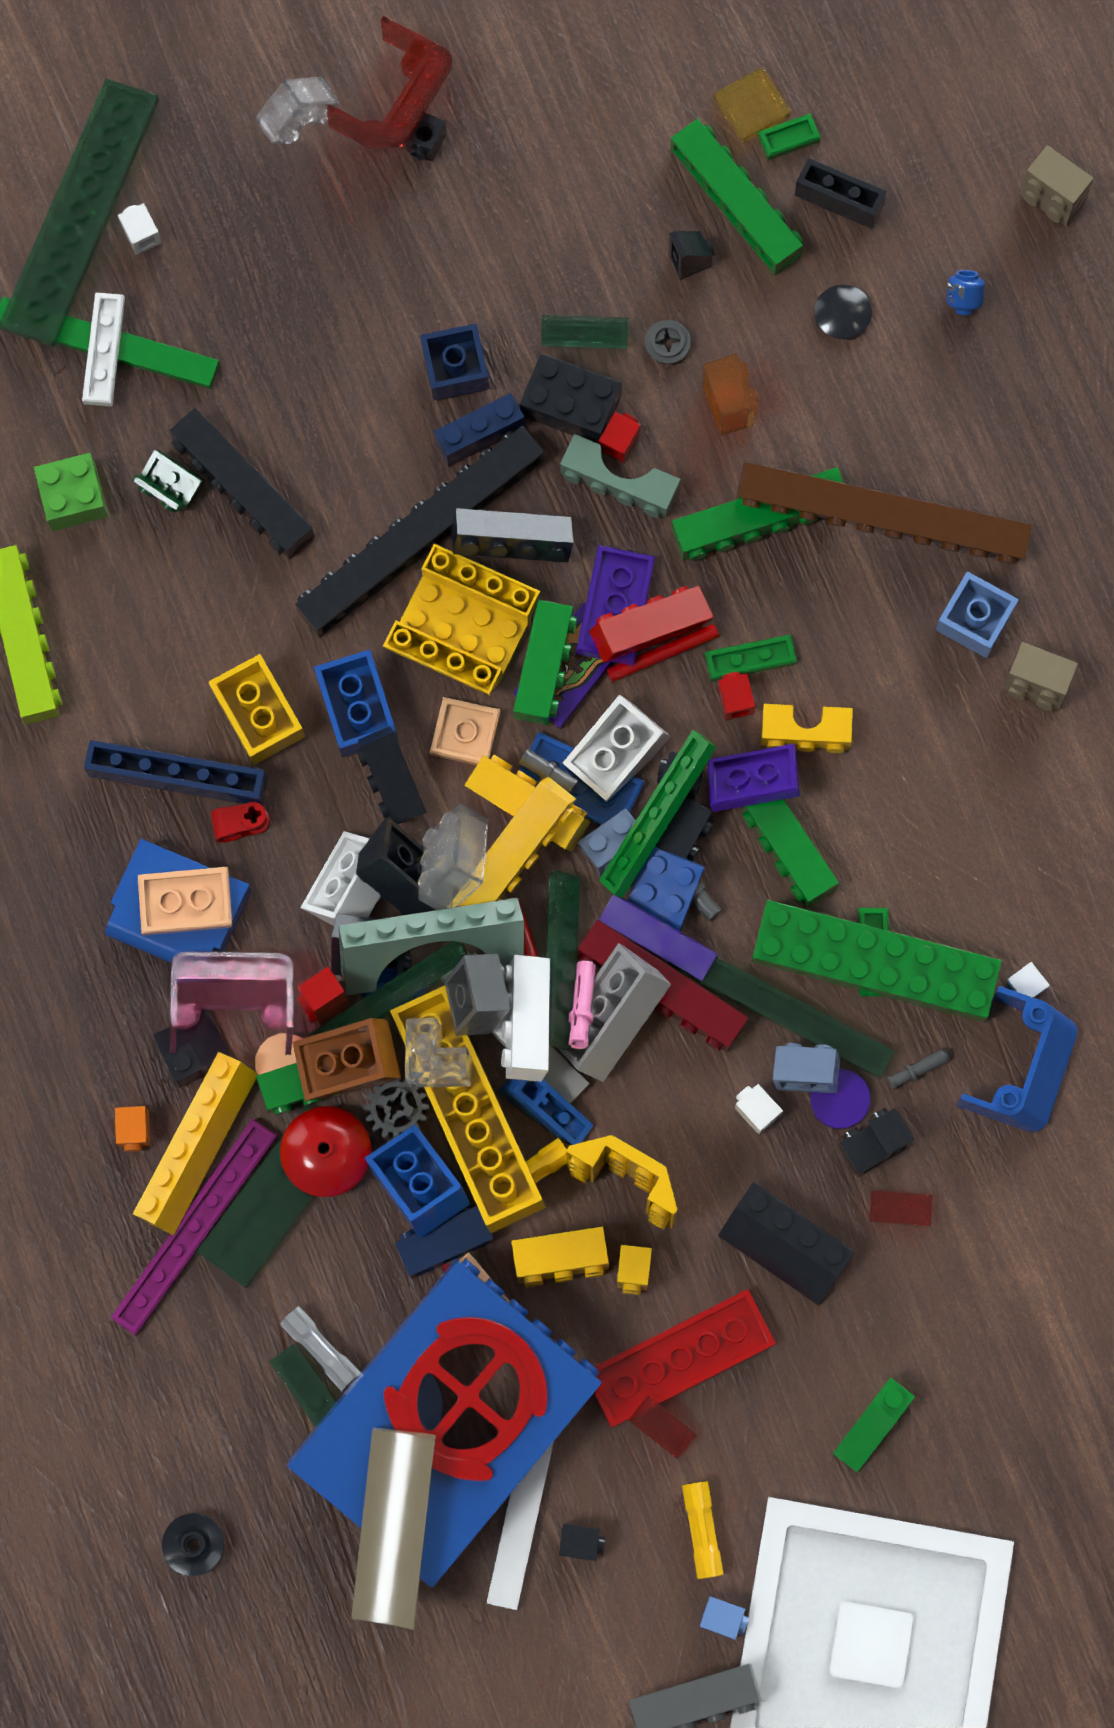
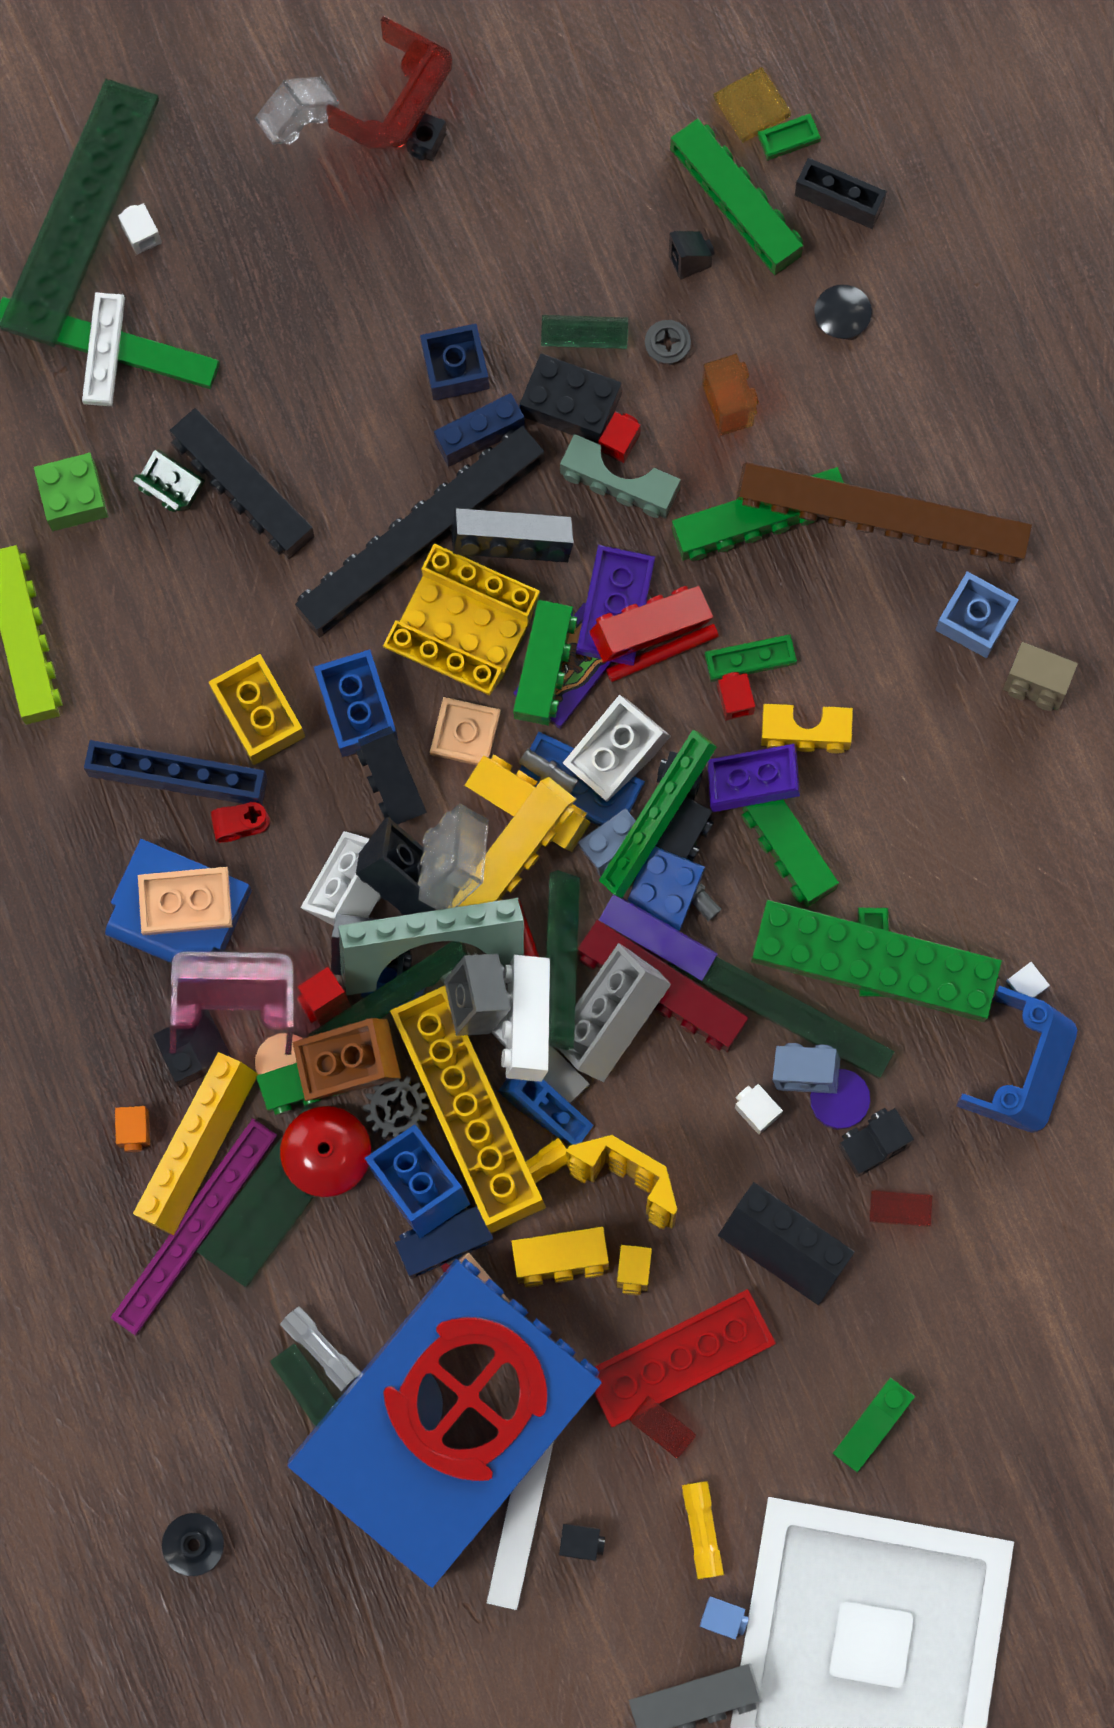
(393, 1527): dark tan arch -> none
(429, 1063): clear brick -> none
(581, 1014): bright pink pin -> none
(912, 1072): dark grey piece -> none
(965, 292): blue head -> none
(1056, 186): dark tan brick -> none

